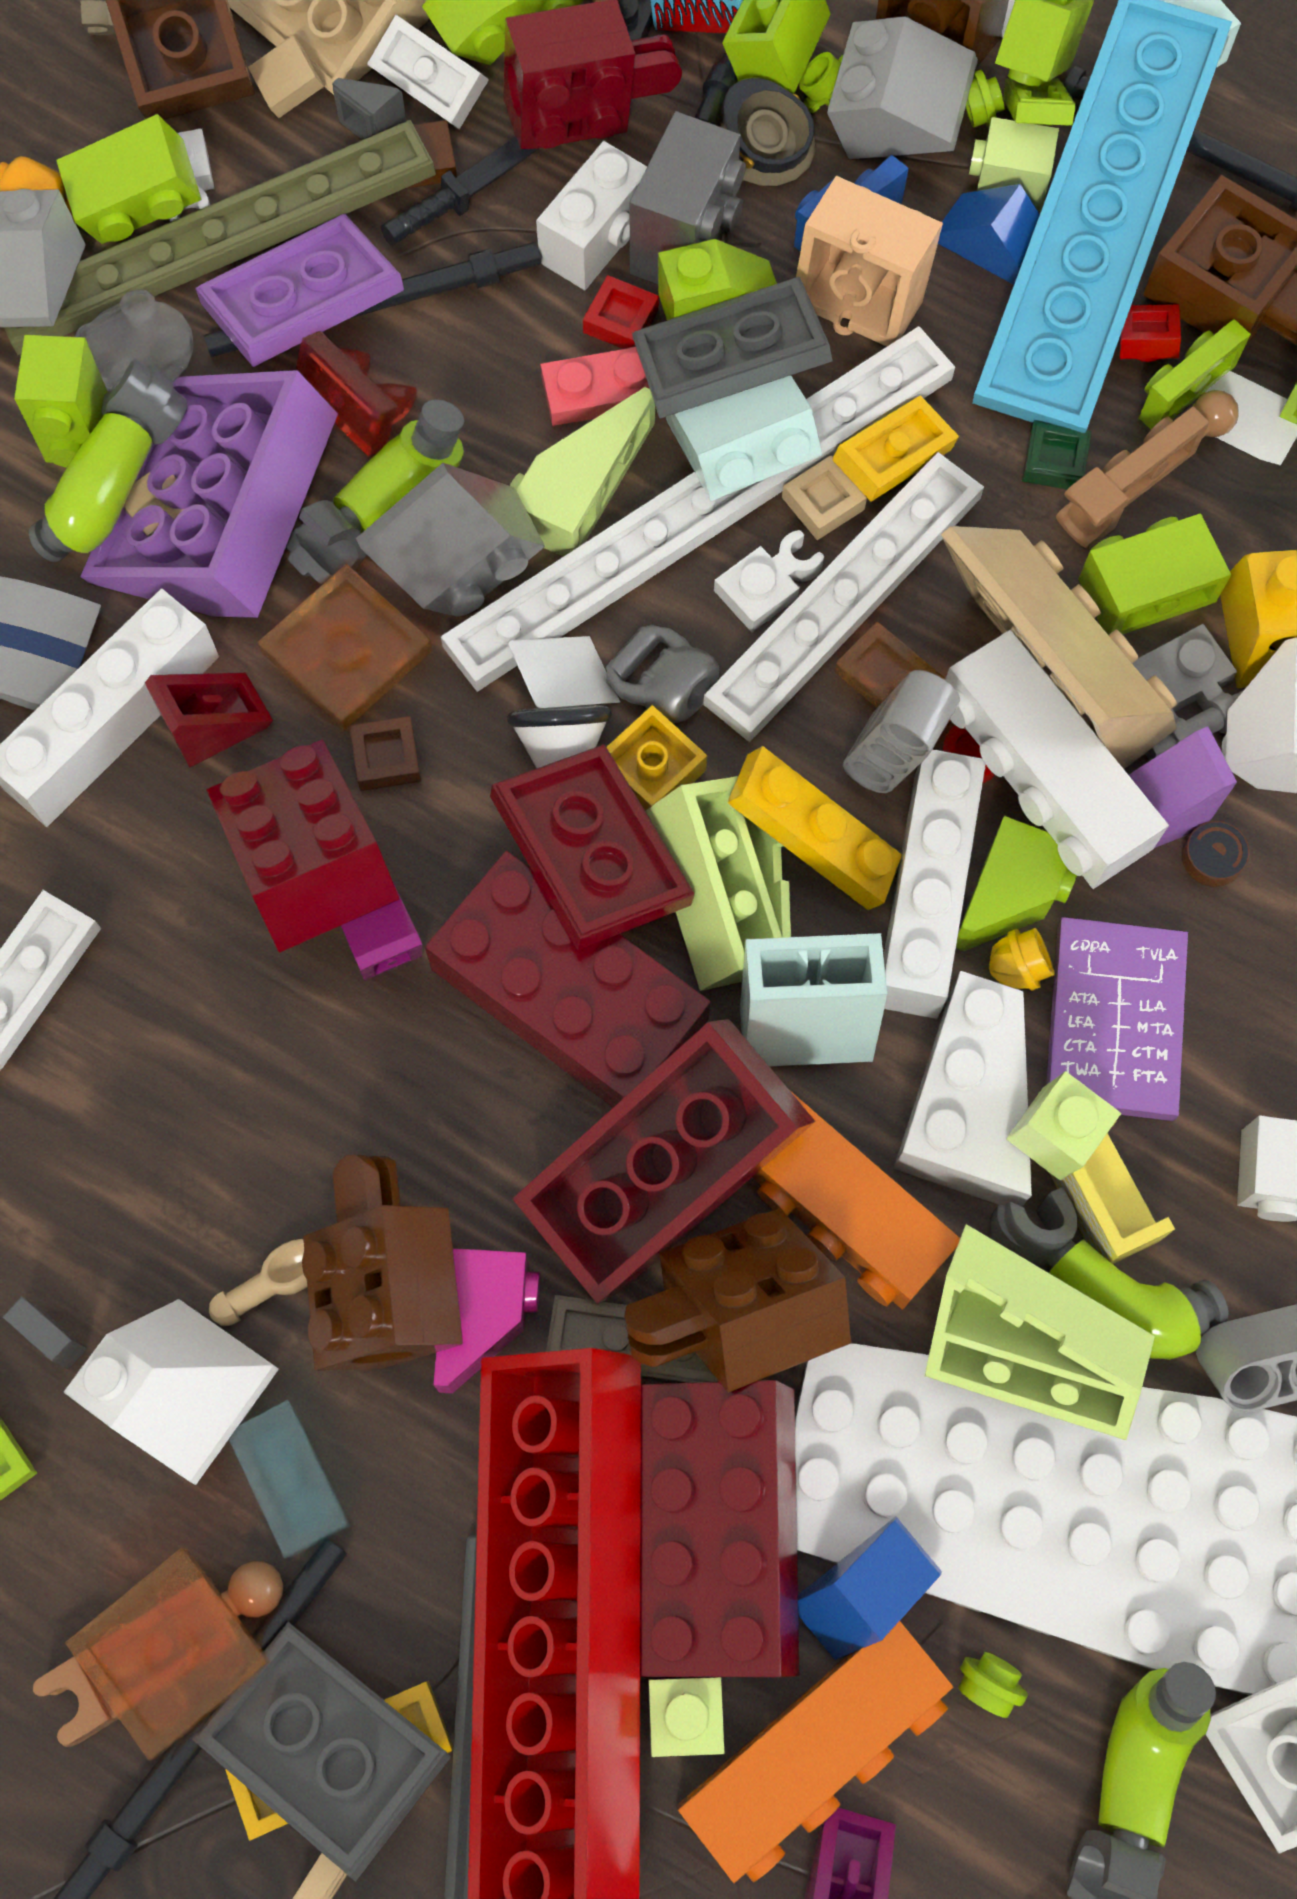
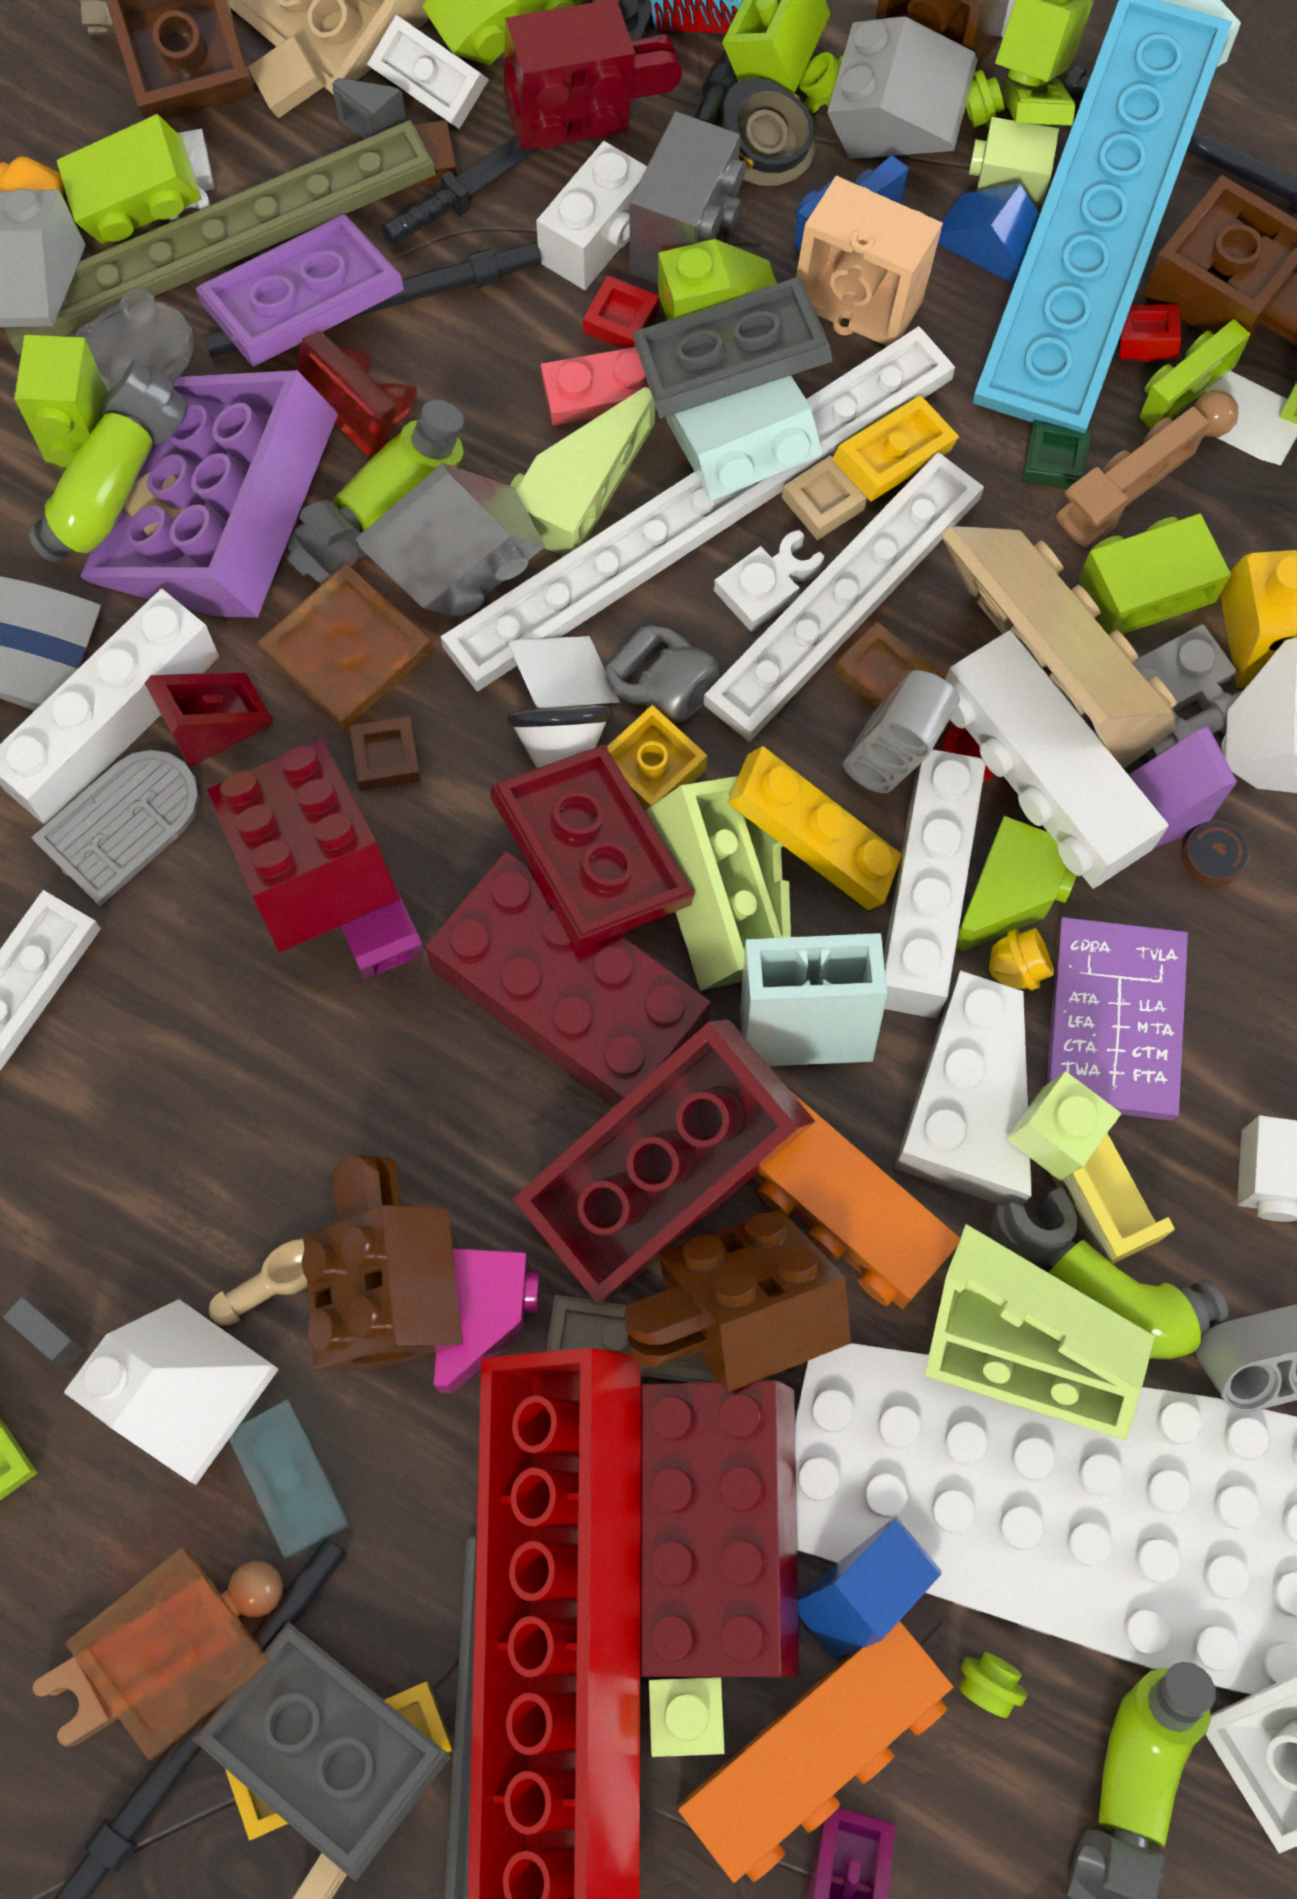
(121, 822): none -> light grey window

